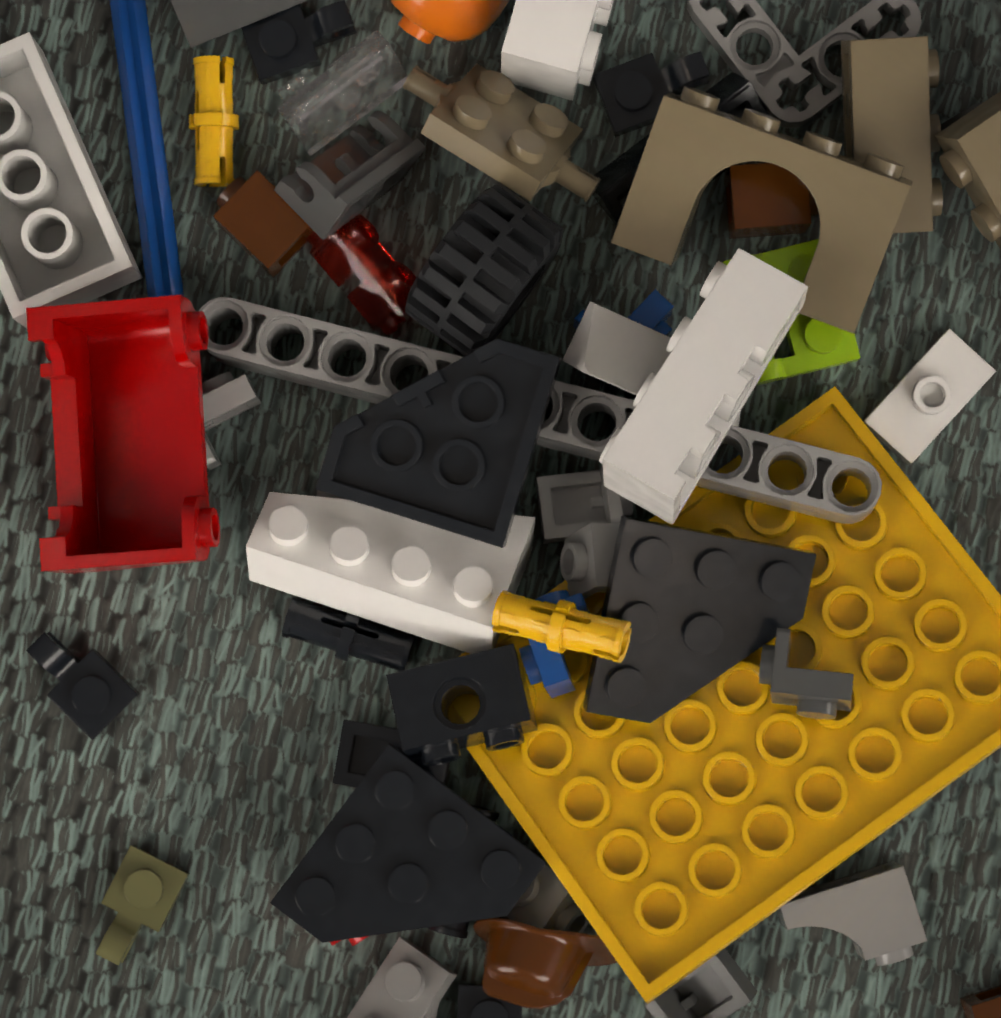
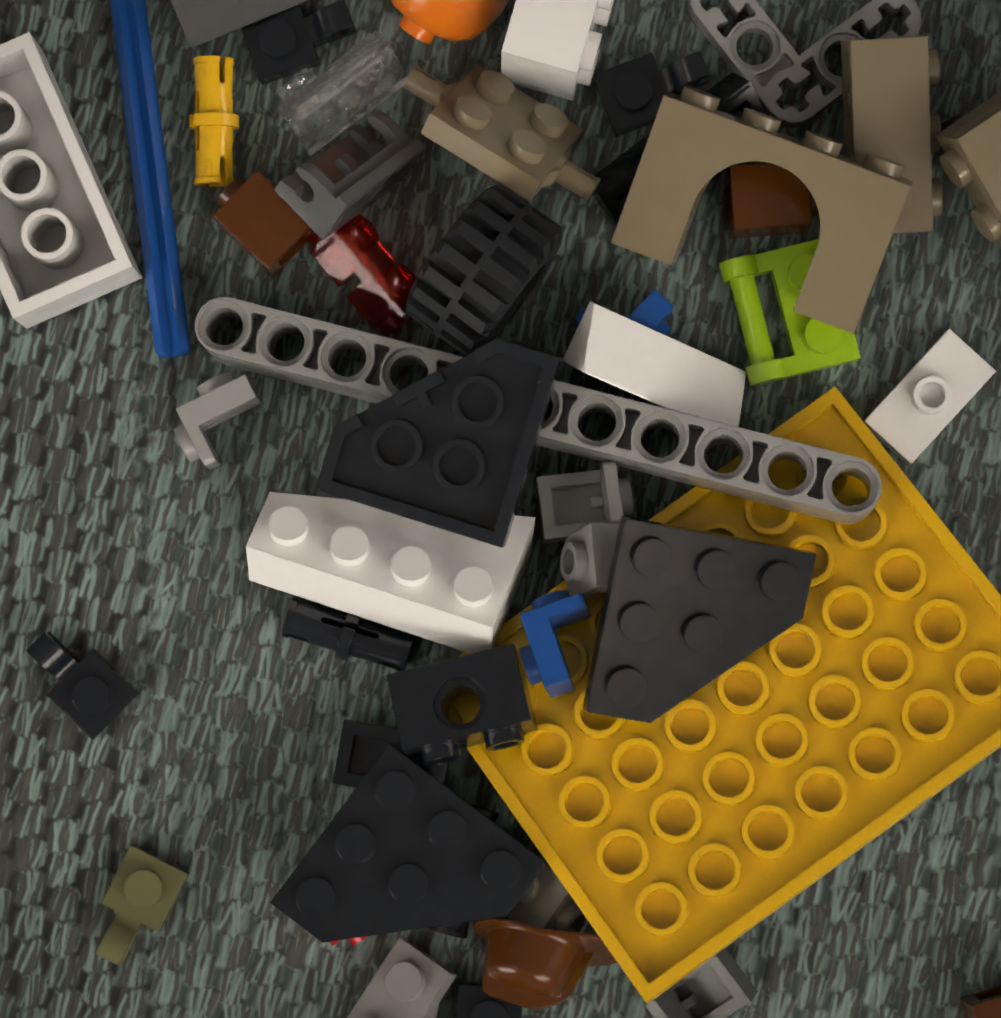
(126, 434): red windscreen -> none
(561, 626): yellow pin -> none
(701, 385): white wedge -> none
(813, 691): dark grey bracket -> none
(868, 907): light grey arch -> none

